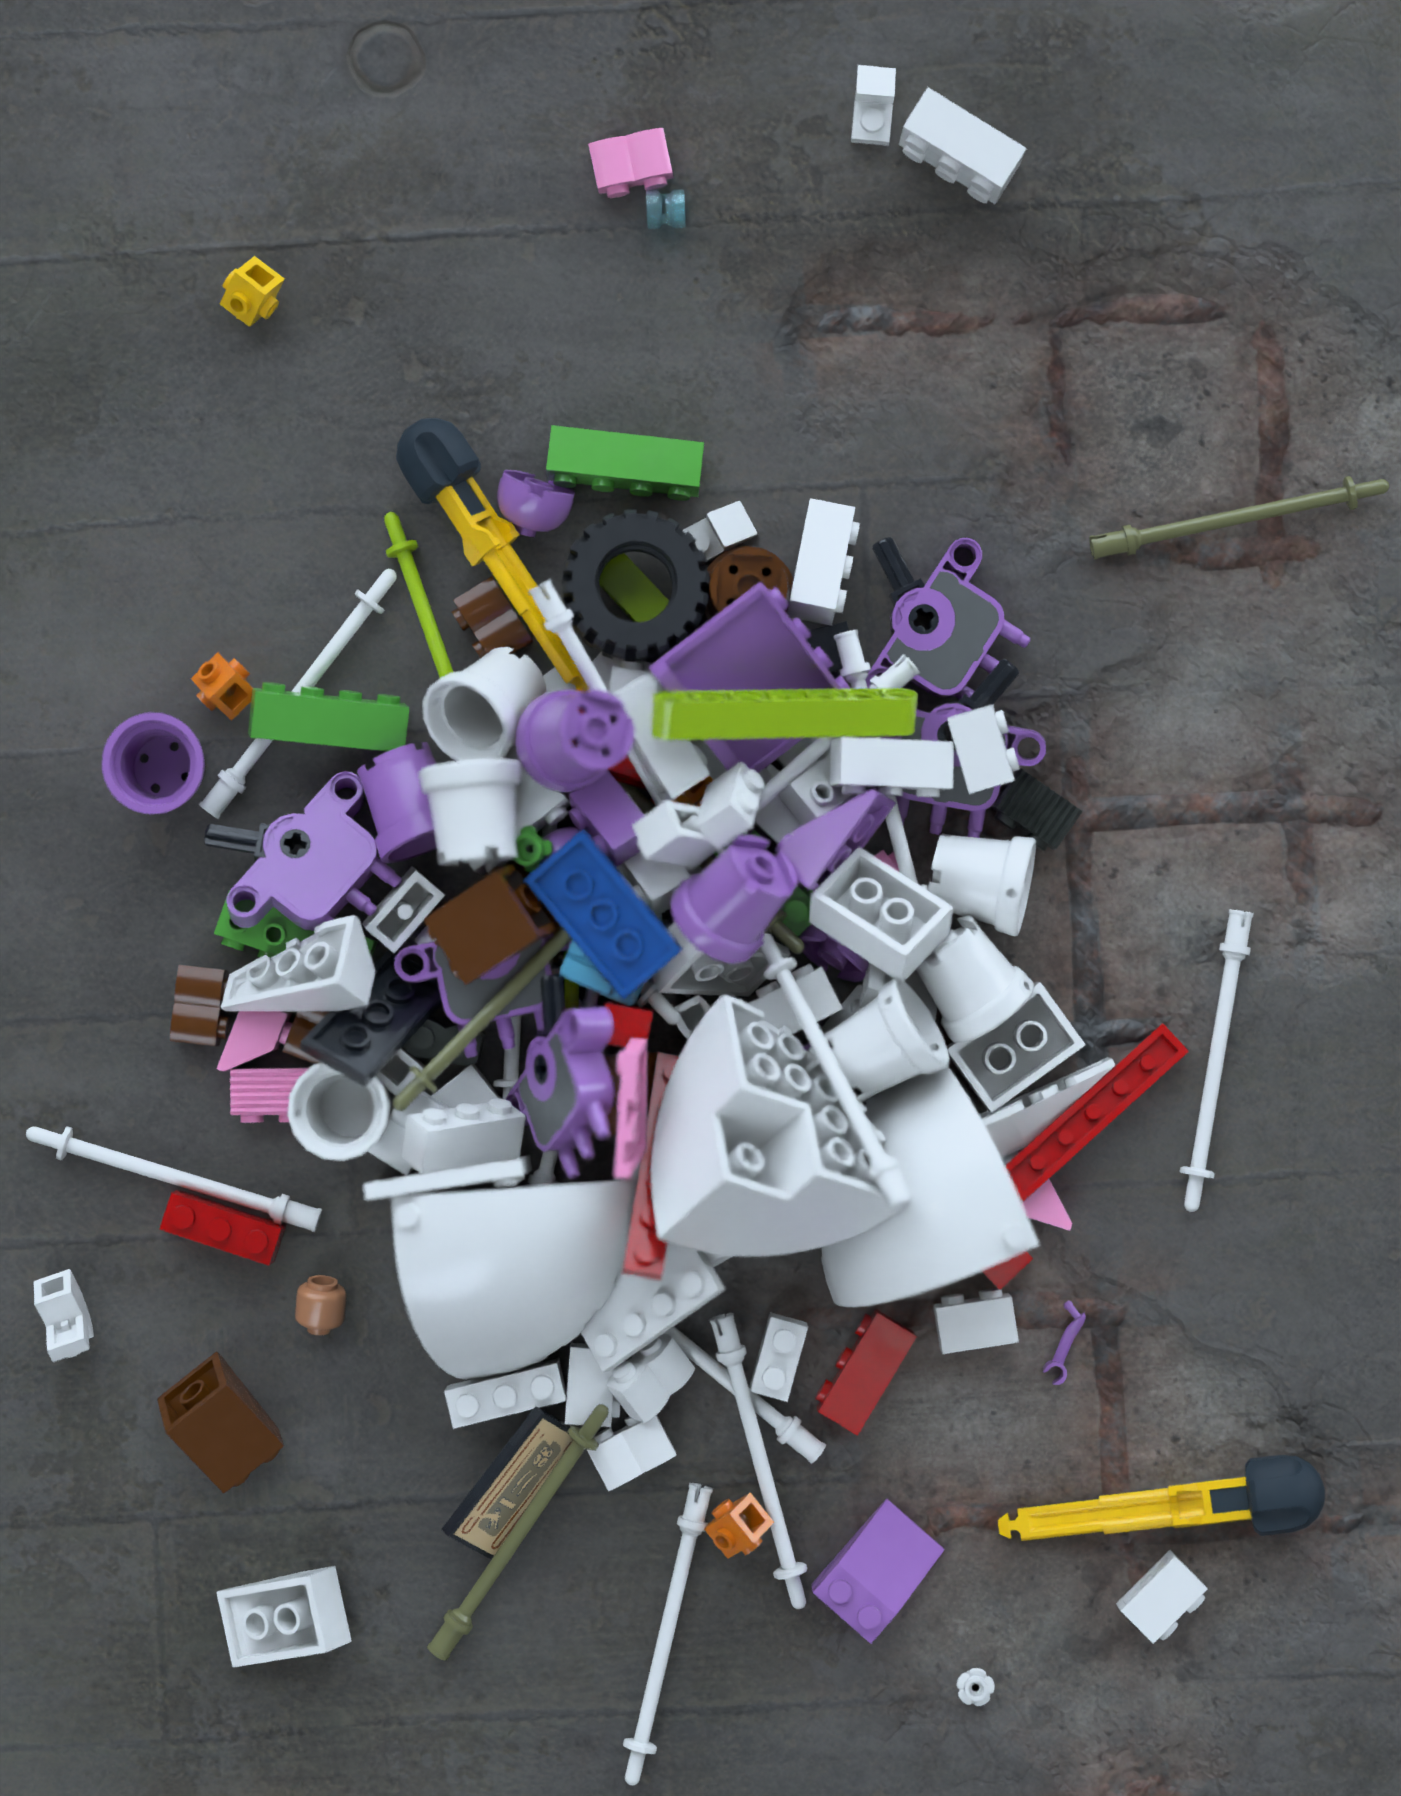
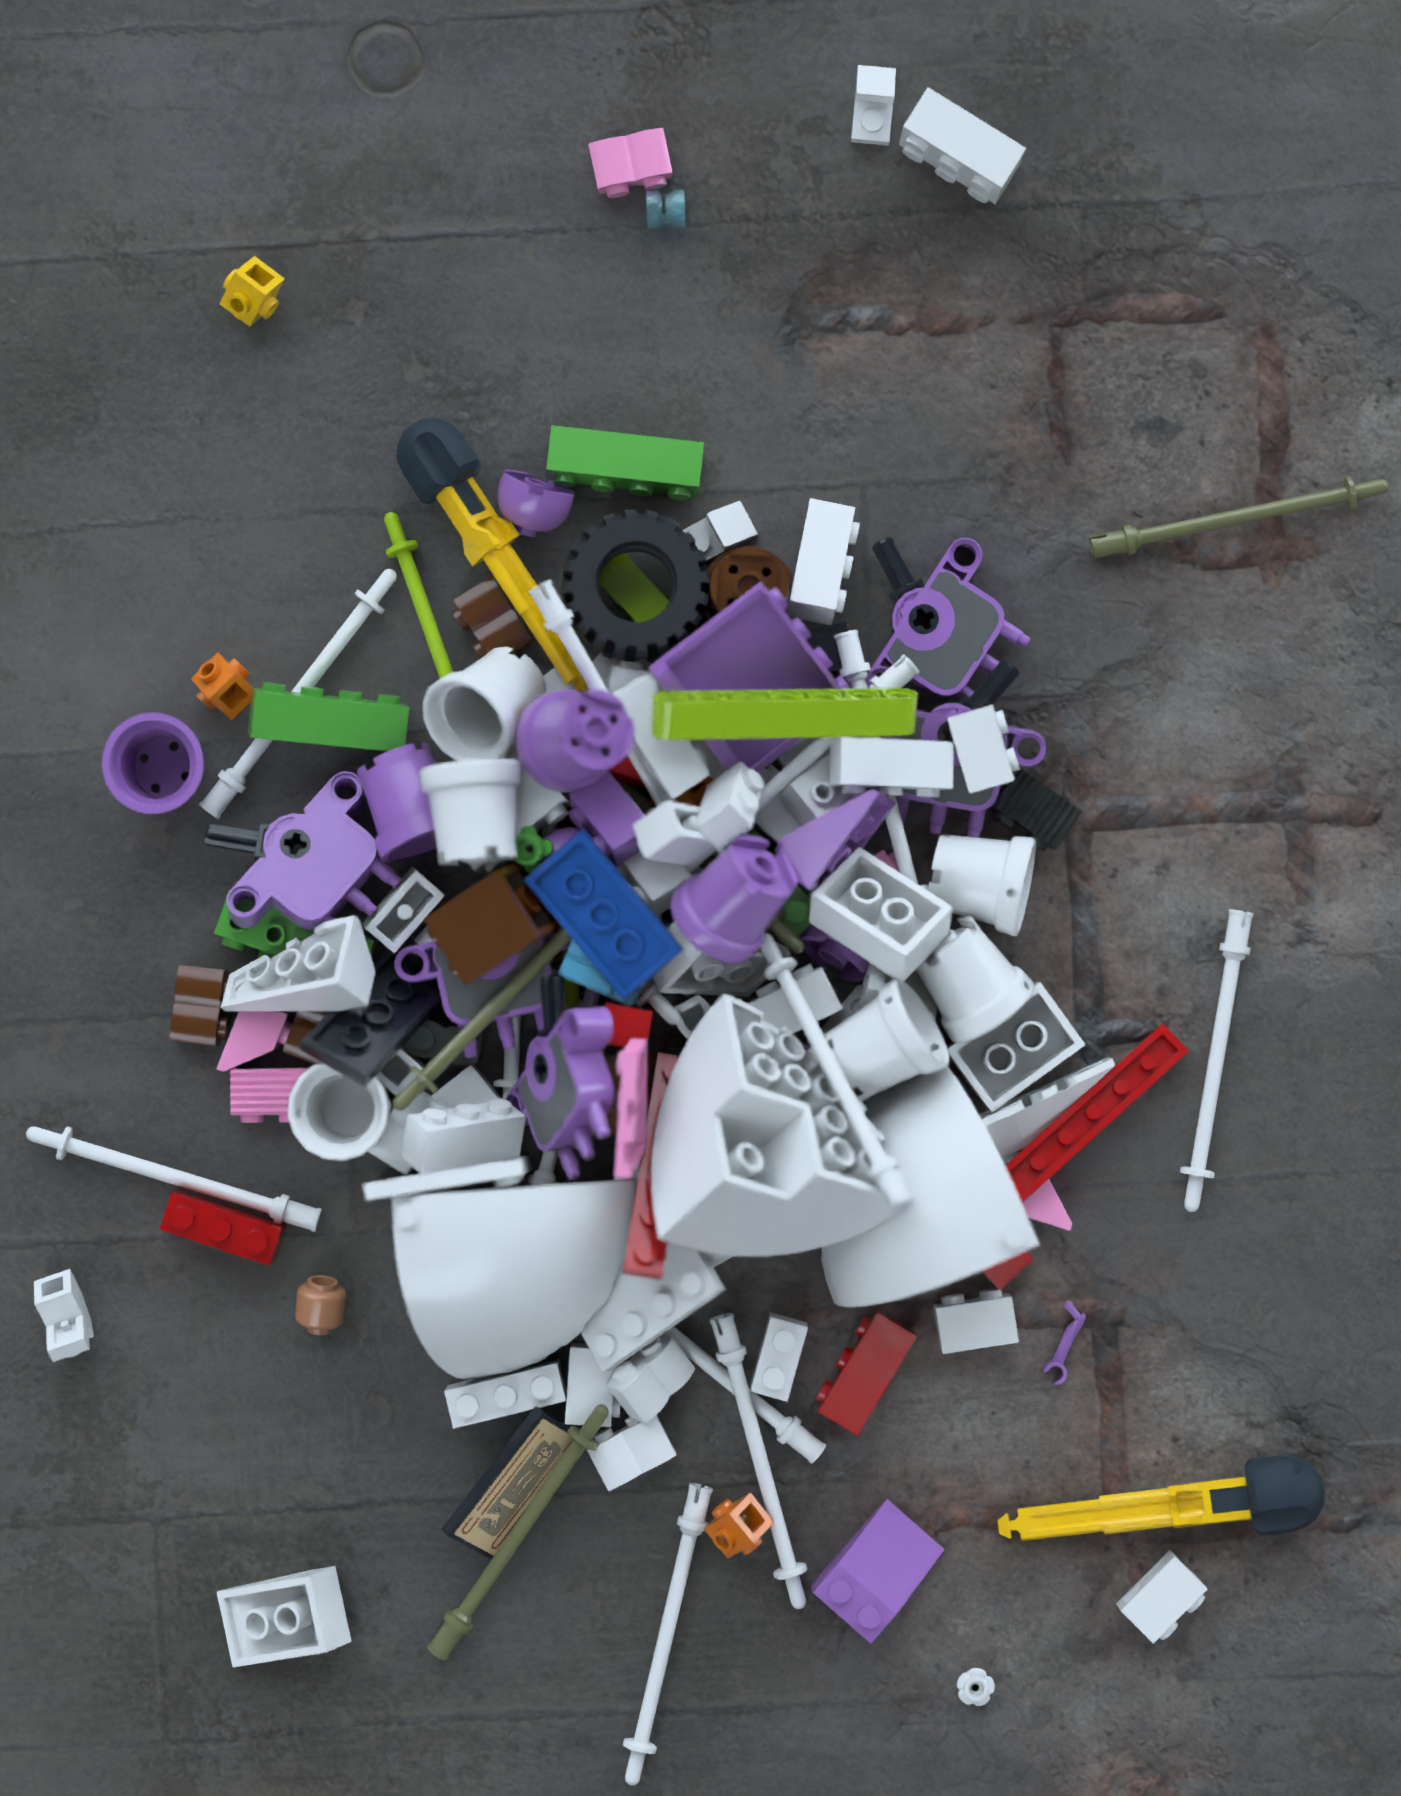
(219, 1423): reddish brown slope -> none

